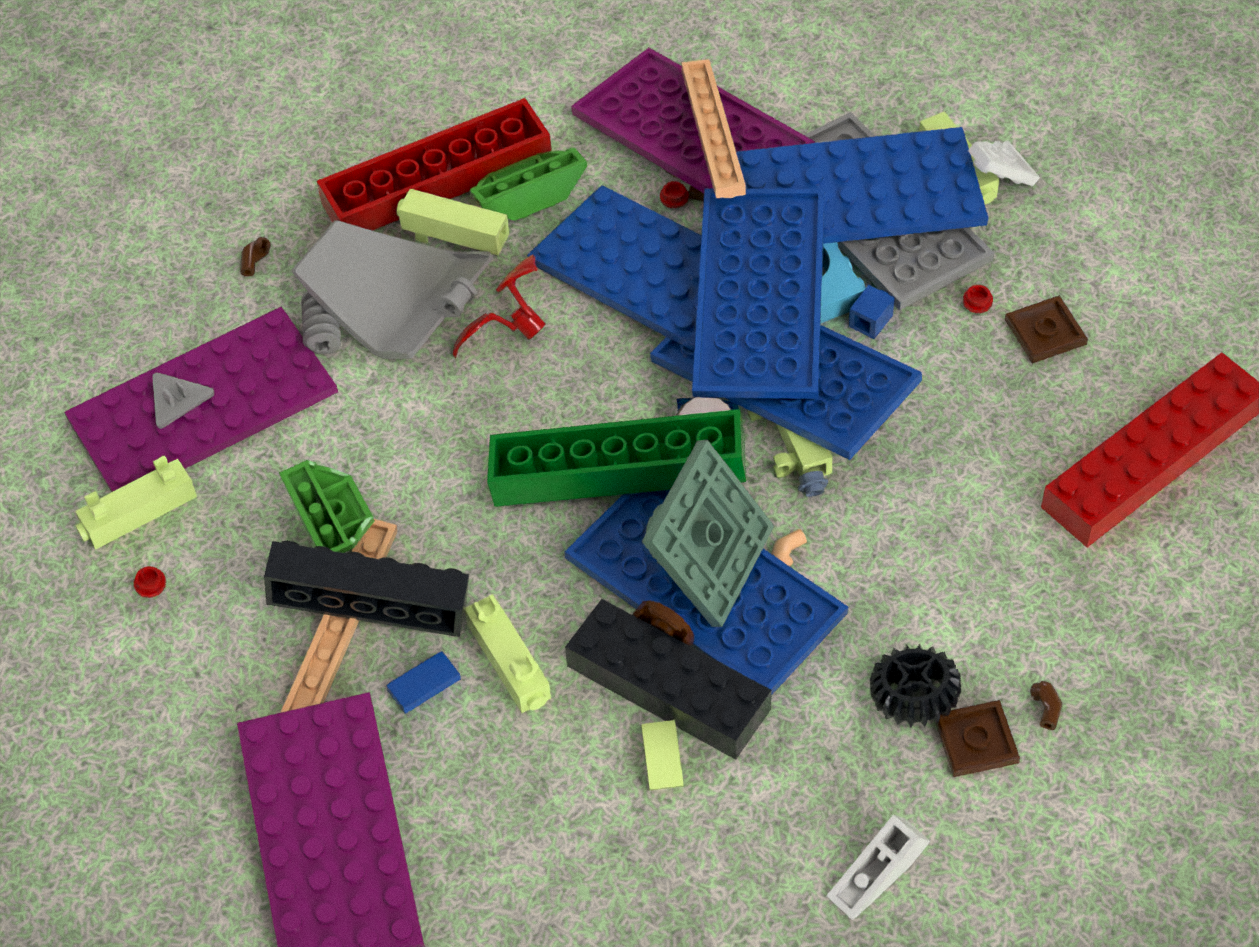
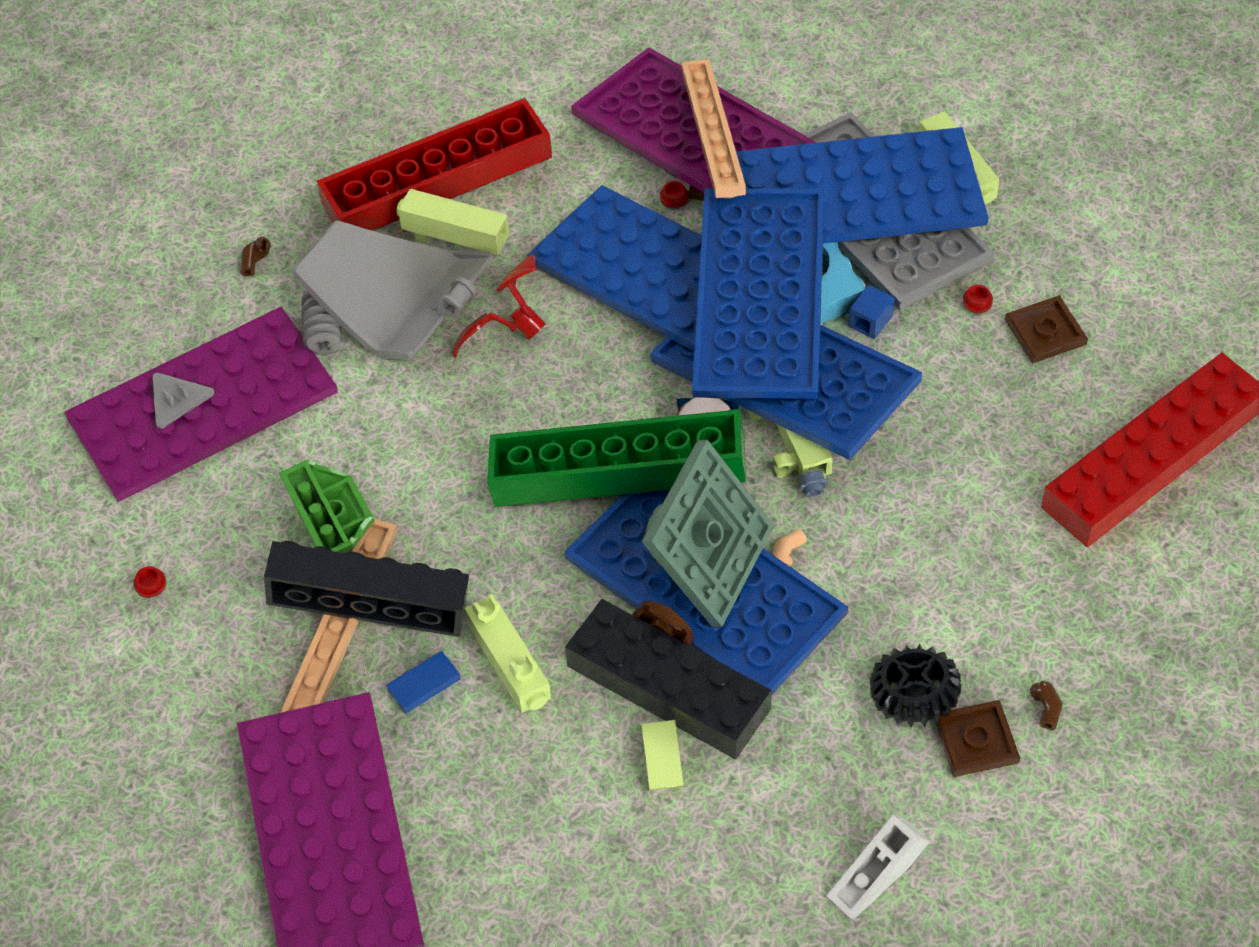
(134, 503): yellowish green brick -> none
(531, 183): bright green wedge -> none
(1003, 162): white wing -> none

